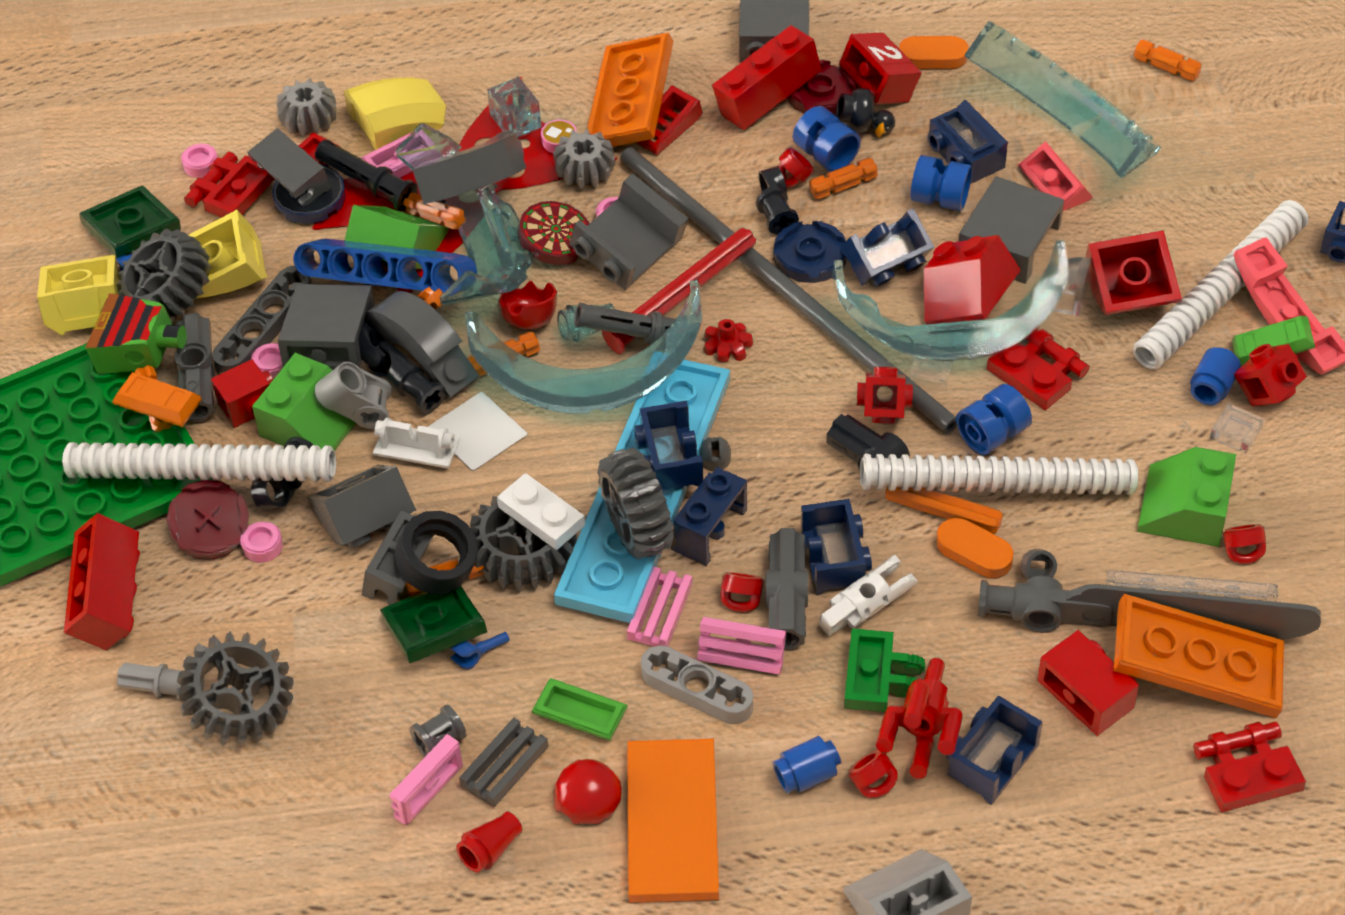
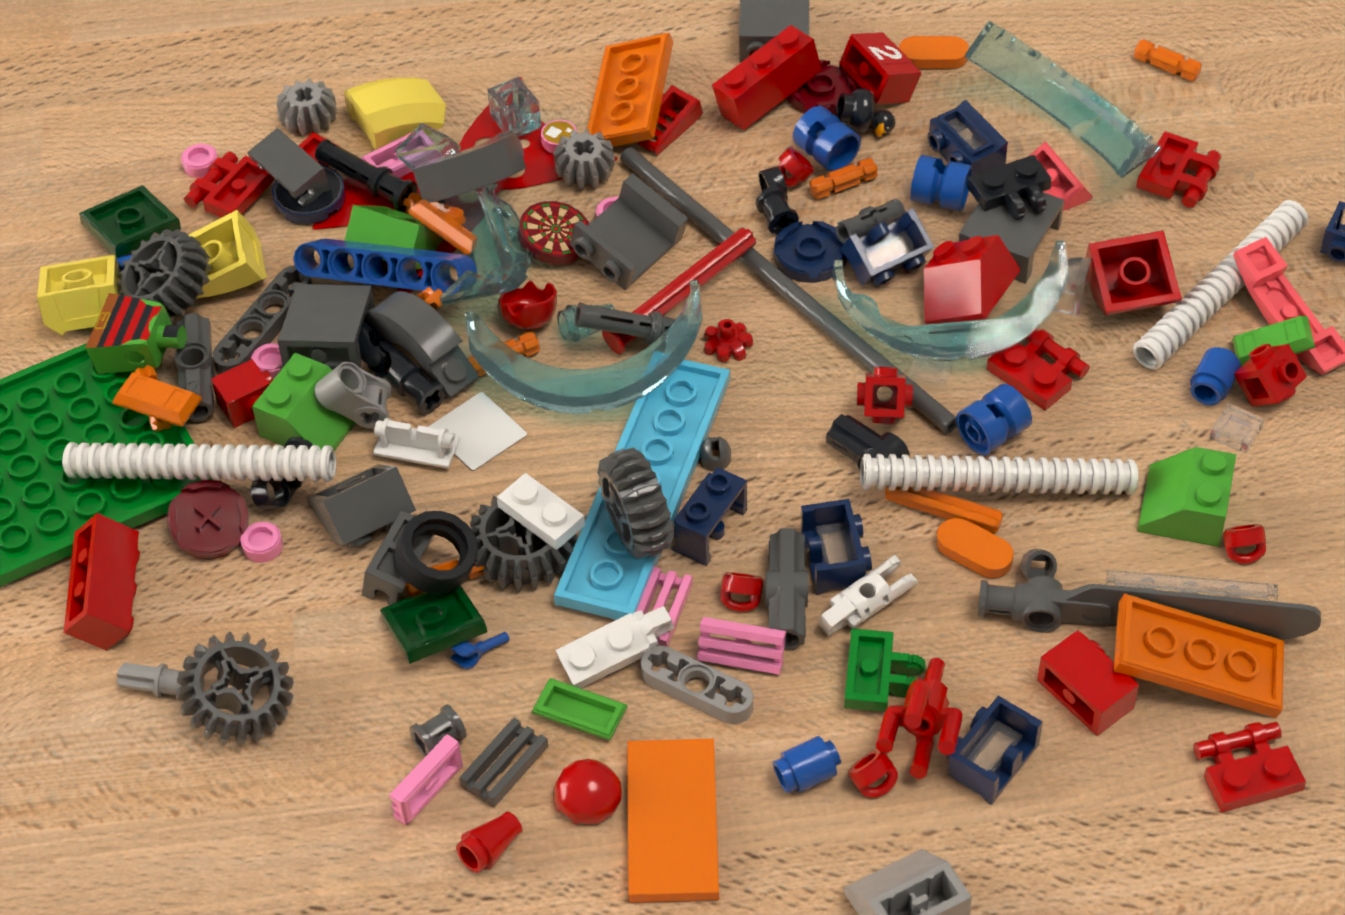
(444, 226): none -> orange tile
(613, 646): none -> white hinge
(670, 445): dark blue window -> none
(869, 218): none -> dark grey pin
(1010, 184): none -> black hinge
(1167, 170): none -> red plate

